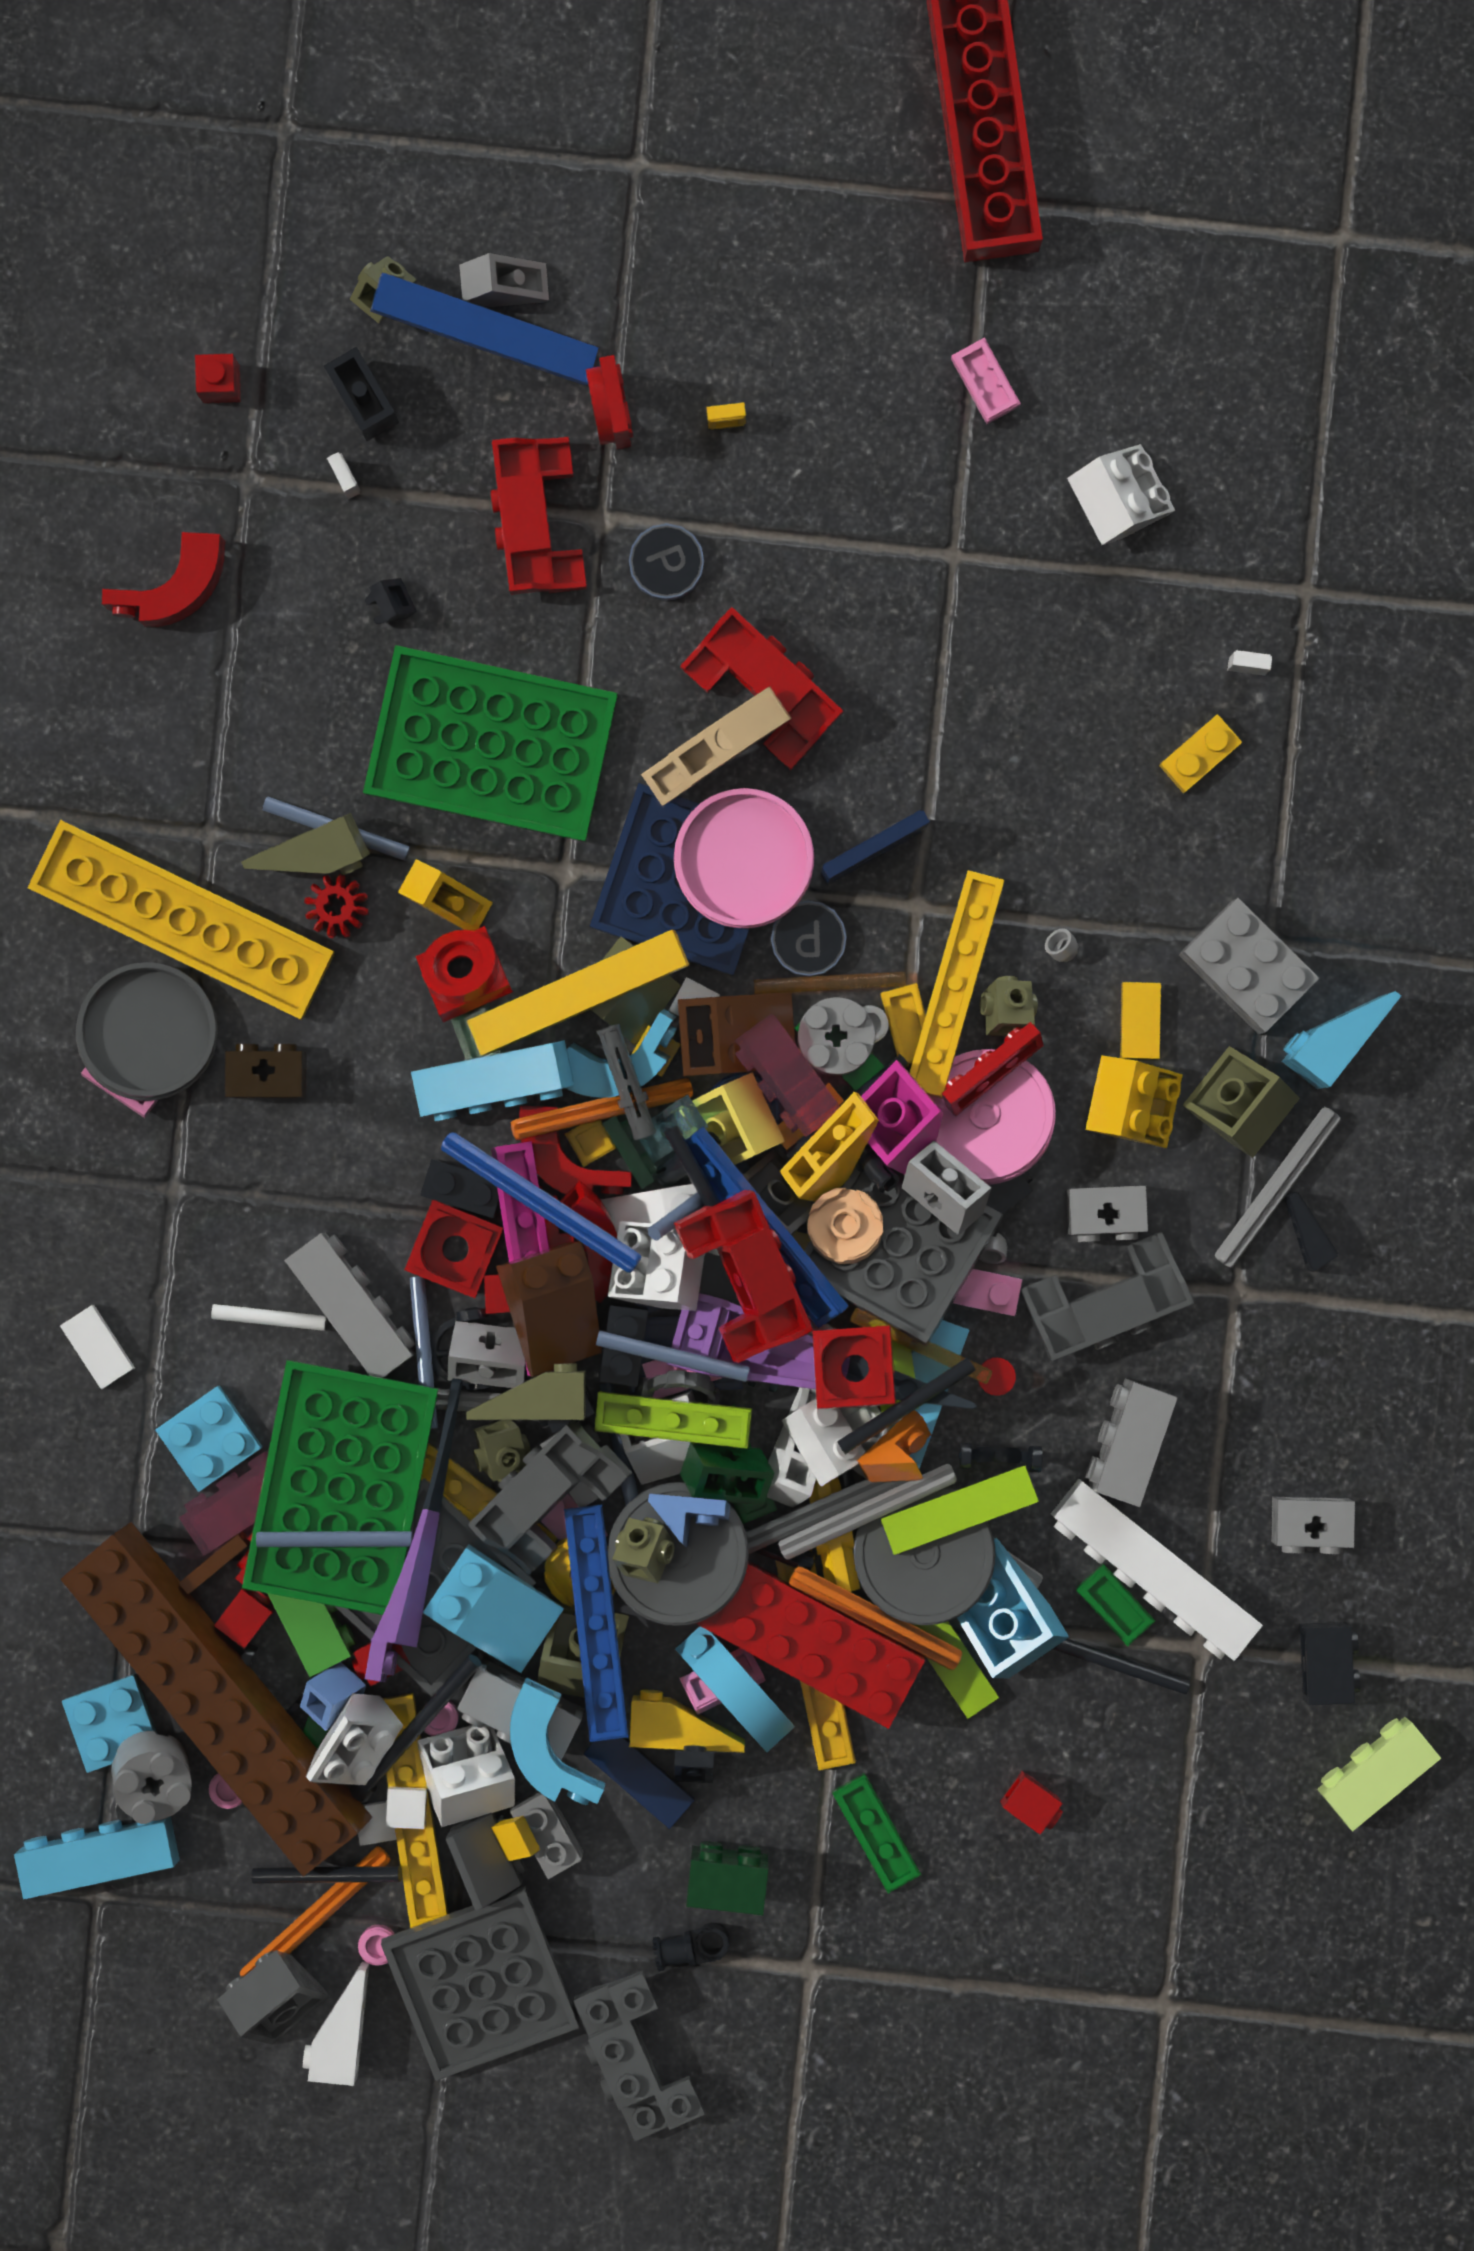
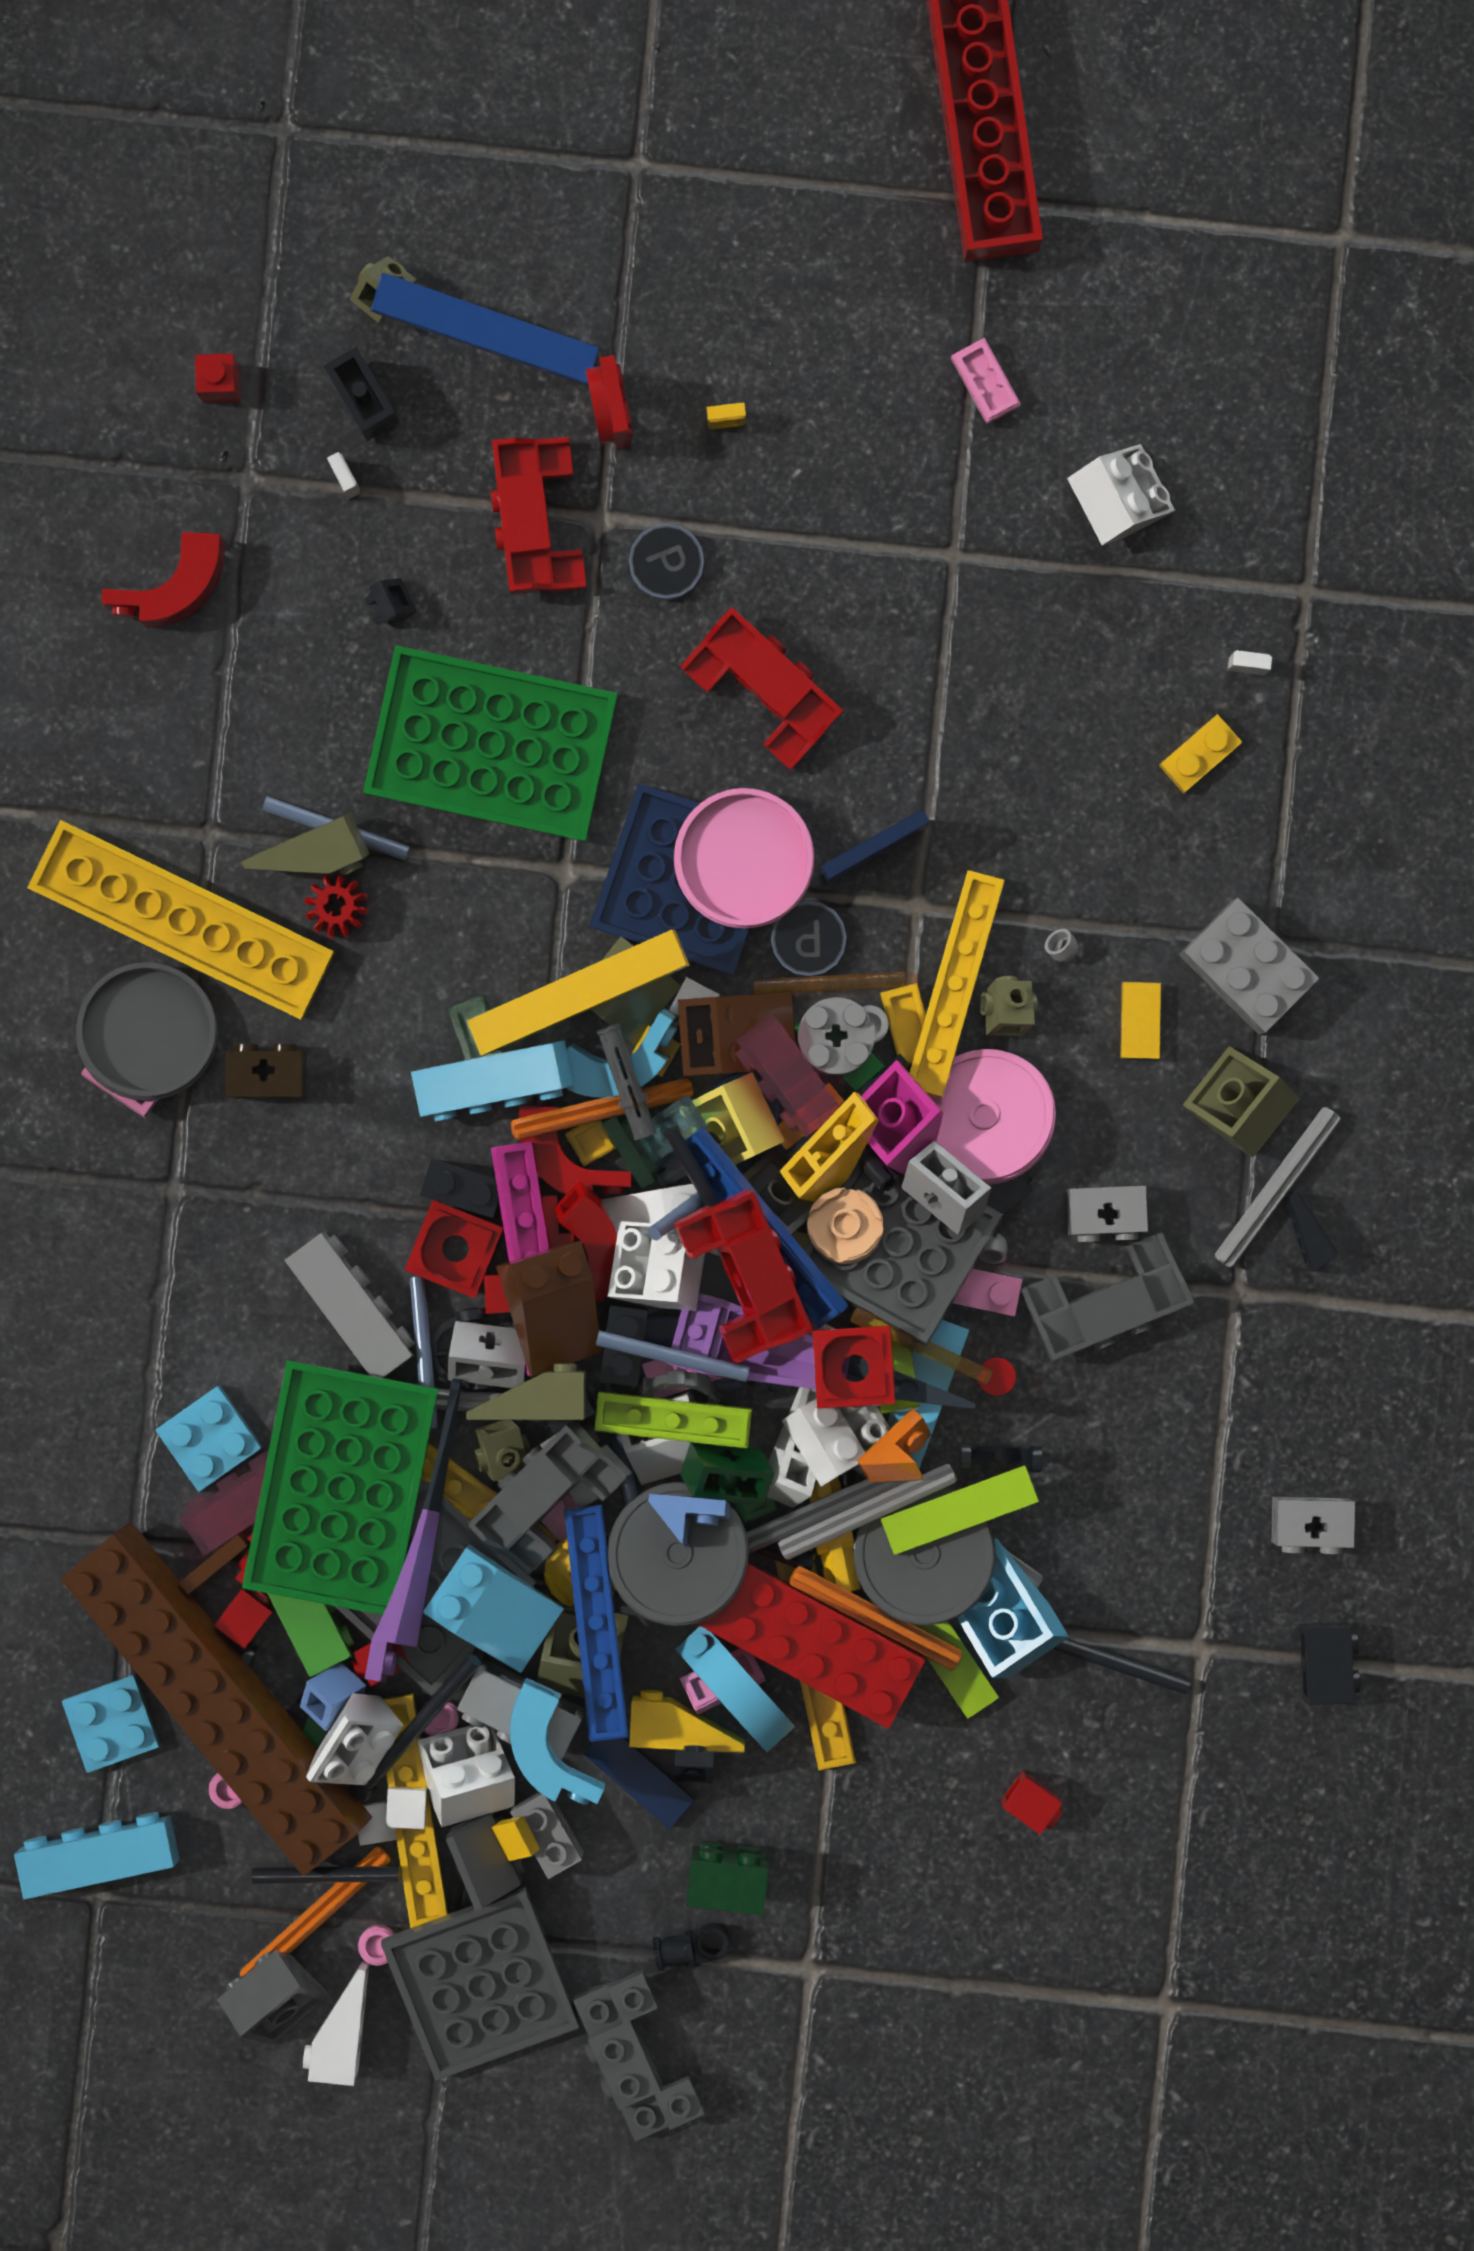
(97, 1346): white tile -> none
(151, 1776): light grey brick -> none
(269, 1317): white bar -> none
(335, 1539): sand blue bar -> none
(444, 896): yellow slope -> none
(460, 995): red piece -> none
(503, 281): light grey slope -> none
(541, 1202): blue axle -> none
(643, 1549): olive brick -> none
(716, 746): tan slope -> none
(876, 1833): green tile -> none
(906, 1405): black bar -> none
(992, 1068): red plate -> none
(1115, 1605): green tile -> none
(1130, 1441): light grey brick -> none
(1134, 1101): yellow slope -> none
(1156, 1570): white brick -> none
(1328, 1048): medium azure slope -> none
(1378, 1772): yellowish green brick -> none

